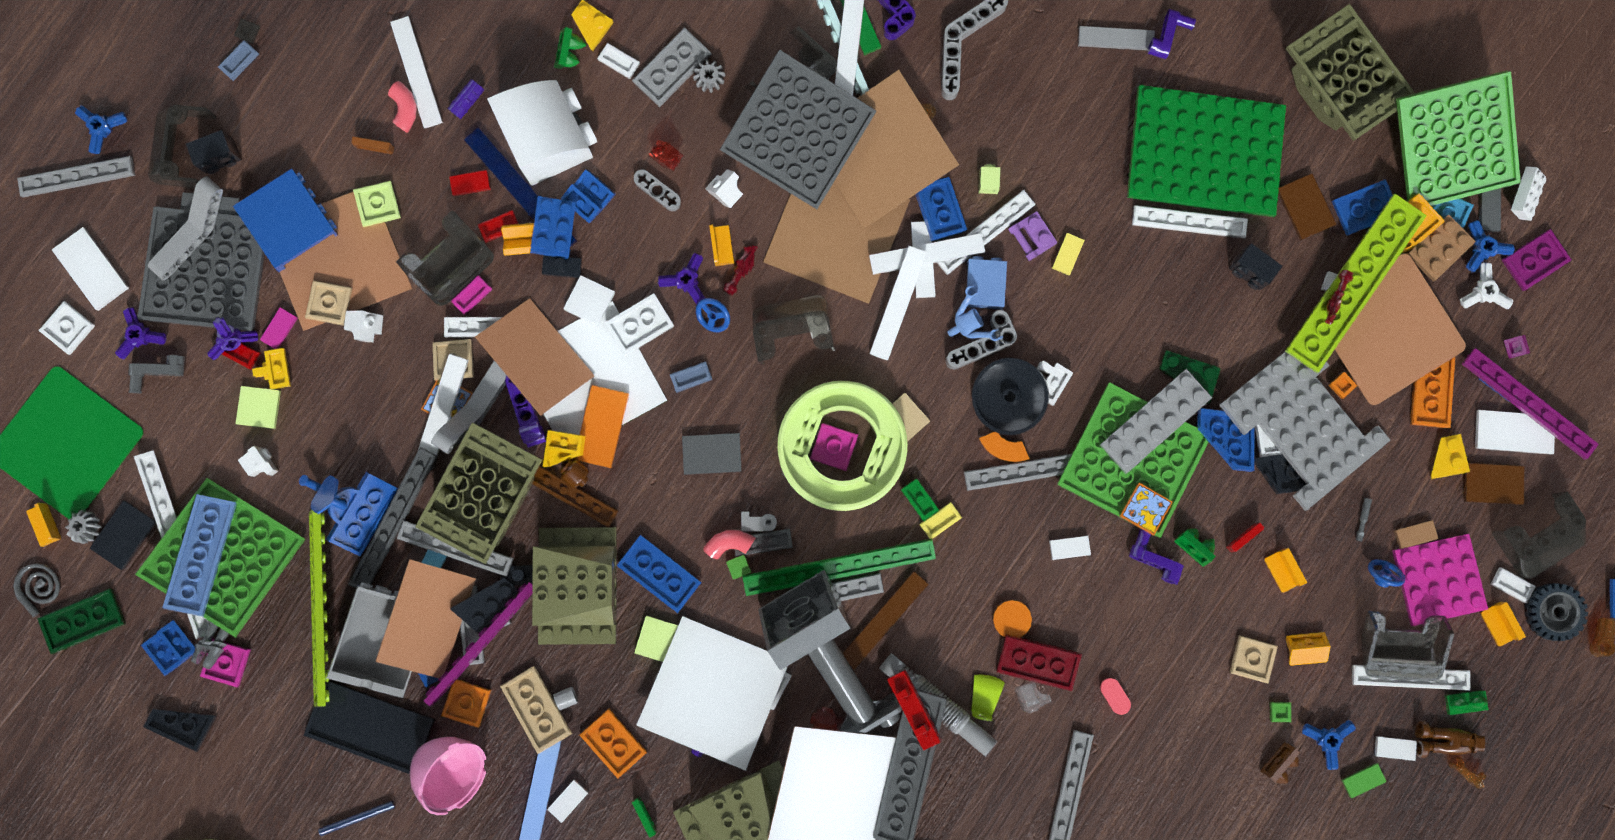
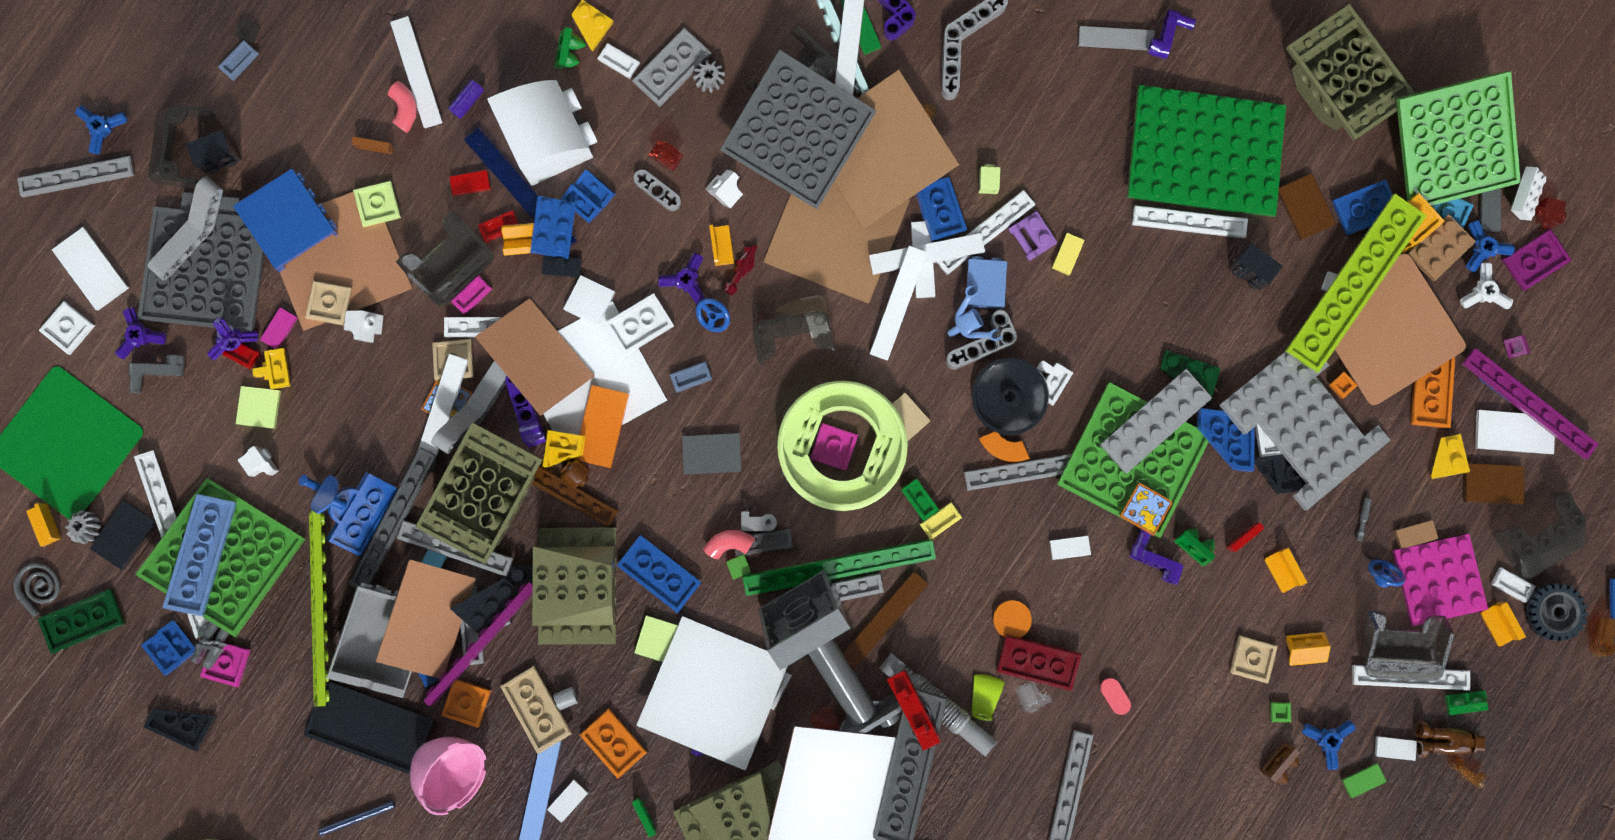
(1334, 303): dark red piece -> none
(1550, 213): none -> clear red brick

